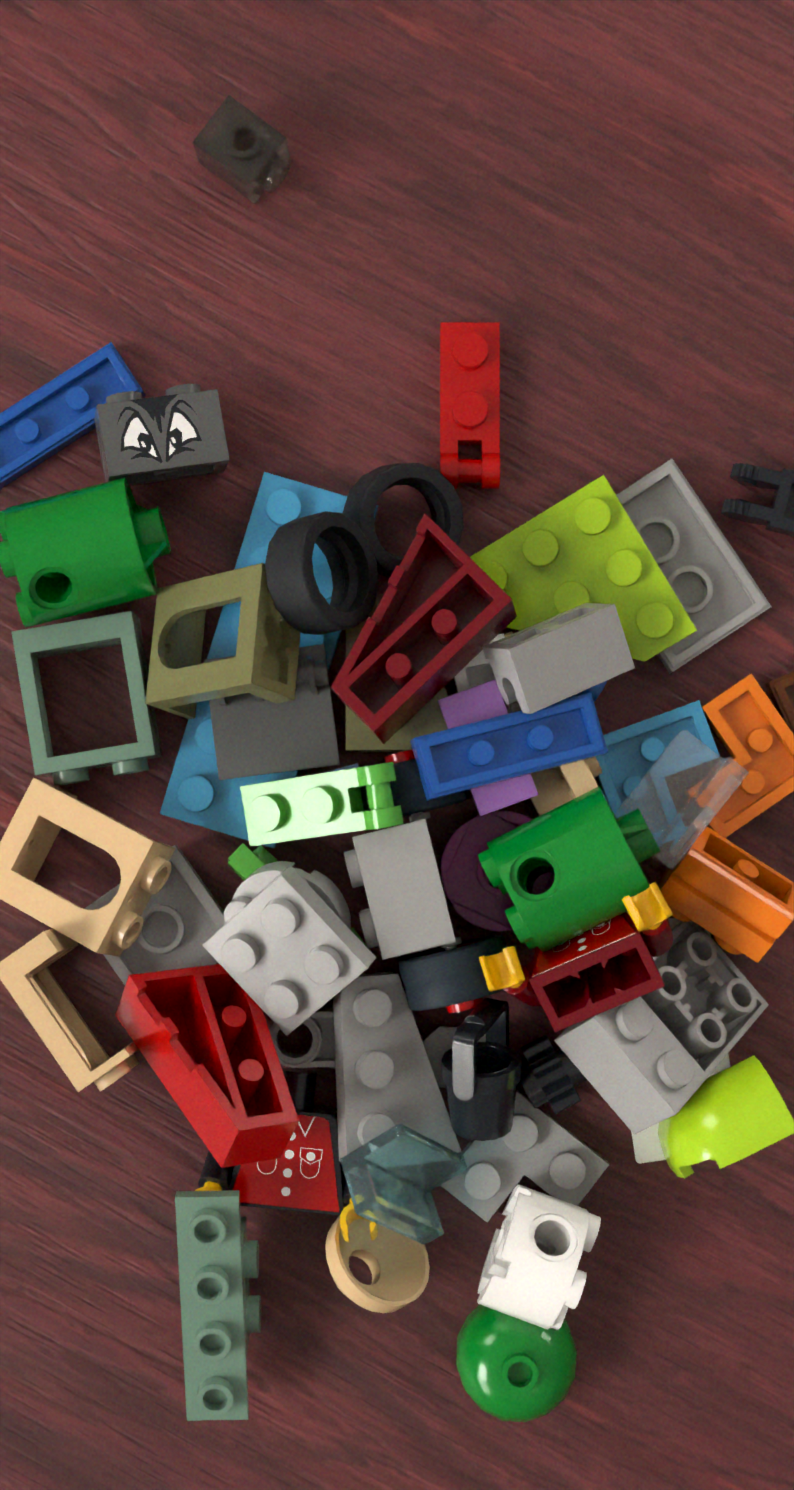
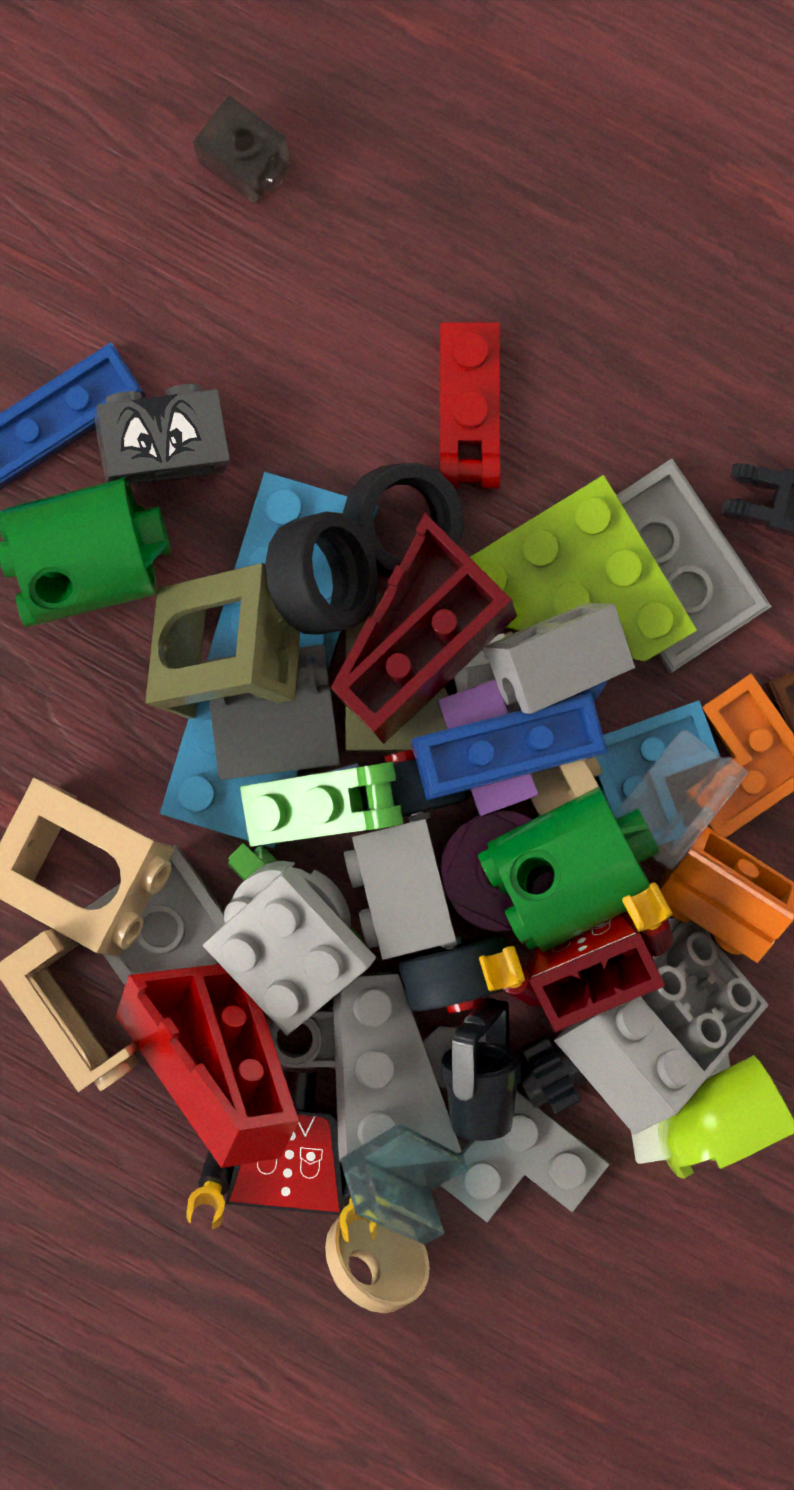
(75, 637): sand green window -> none
(216, 1302): sand green bracket -> none
(514, 1365): green cylinder -> none
(537, 1257): white brick -> none

